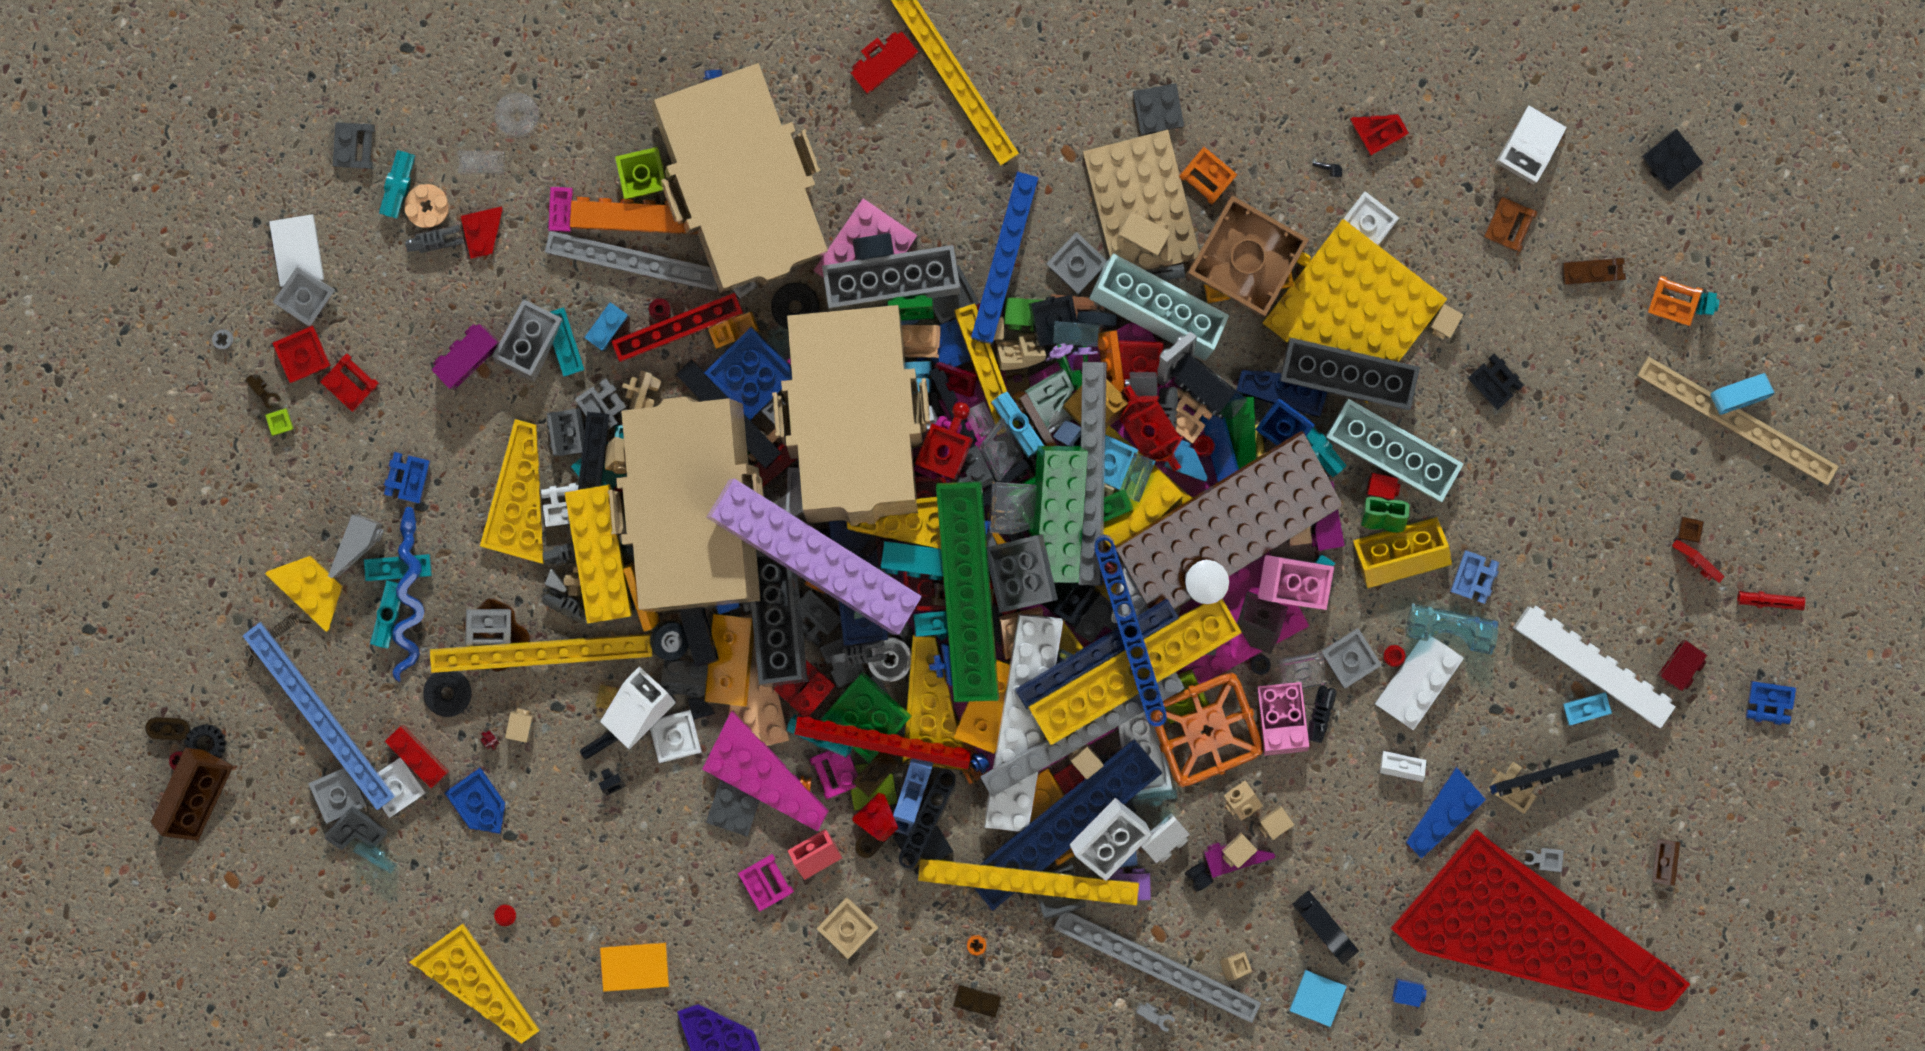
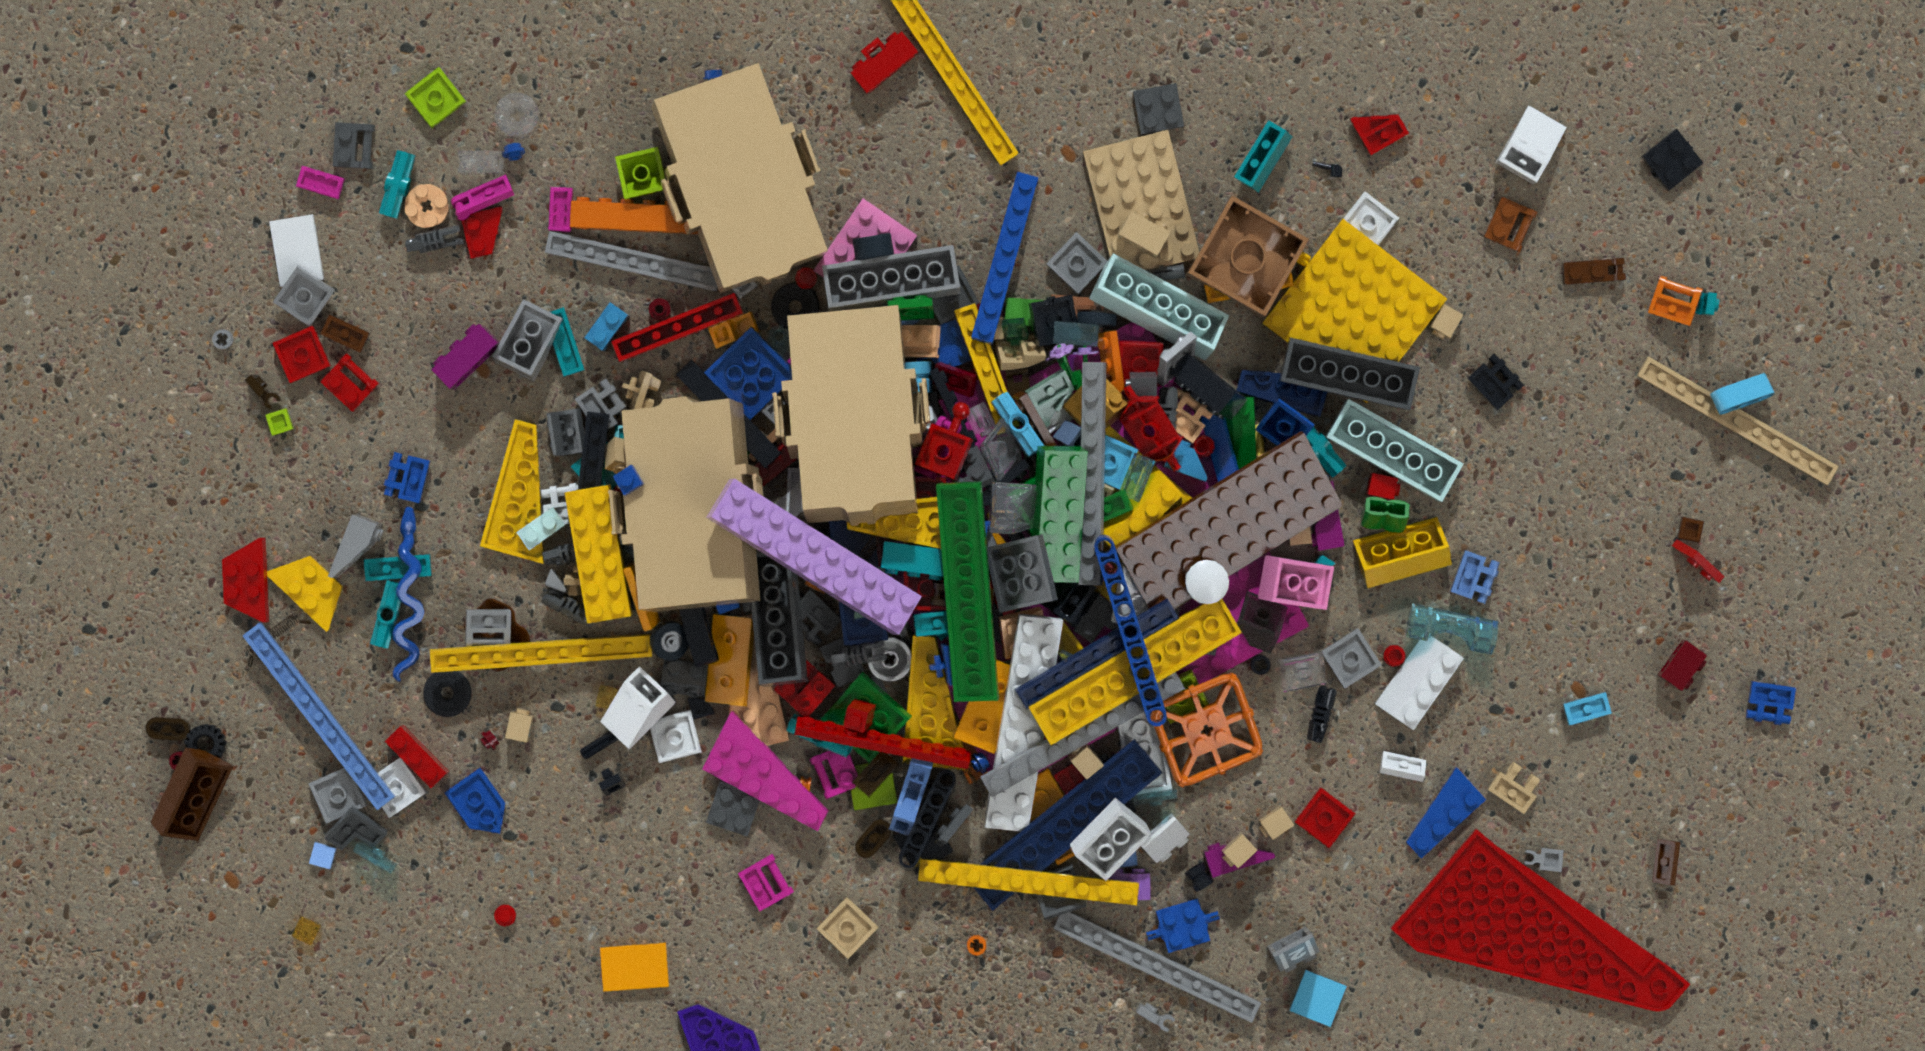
(246, 580): none -> red wing
(306, 930): none -> clear yellow tile
(320, 182): none -> dark pink plate
(322, 855): none -> light blue tile
(345, 333): none -> reddish brown plate
(435, 97): none -> lime plate
(470, 975): yellow wing -> none
(481, 197): none -> dark pink plate
(513, 151): none -> blue plate
(541, 528): none -> light aqua plate
(628, 480): none -> blue plate
(806, 278): none -> red plate
(814, 854): coral brick -> none
(859, 715): none -> red brick
(877, 818): red wing -> none
(957, 818): none -> dark grey plate
(977, 1001): dark brown plate -> none
(1015, 330): none -> clear green tile
(1183, 925): none -> blue plate
(1213, 170): orange plate -> none
(1235, 966): tan slope -> none
(1242, 801): tan brick -> none
(1263, 156): none -> teal brick
(1283, 719): bright pink slope -> none
(1294, 949): none -> light grey slope
(1324, 817): none -> red tile
(1325, 927): black arch -> none
(1408, 992): blue brick -> none
(1546, 776): black plate -> none
(1594, 667): white brick -> none
(1770, 600): red pin -> none

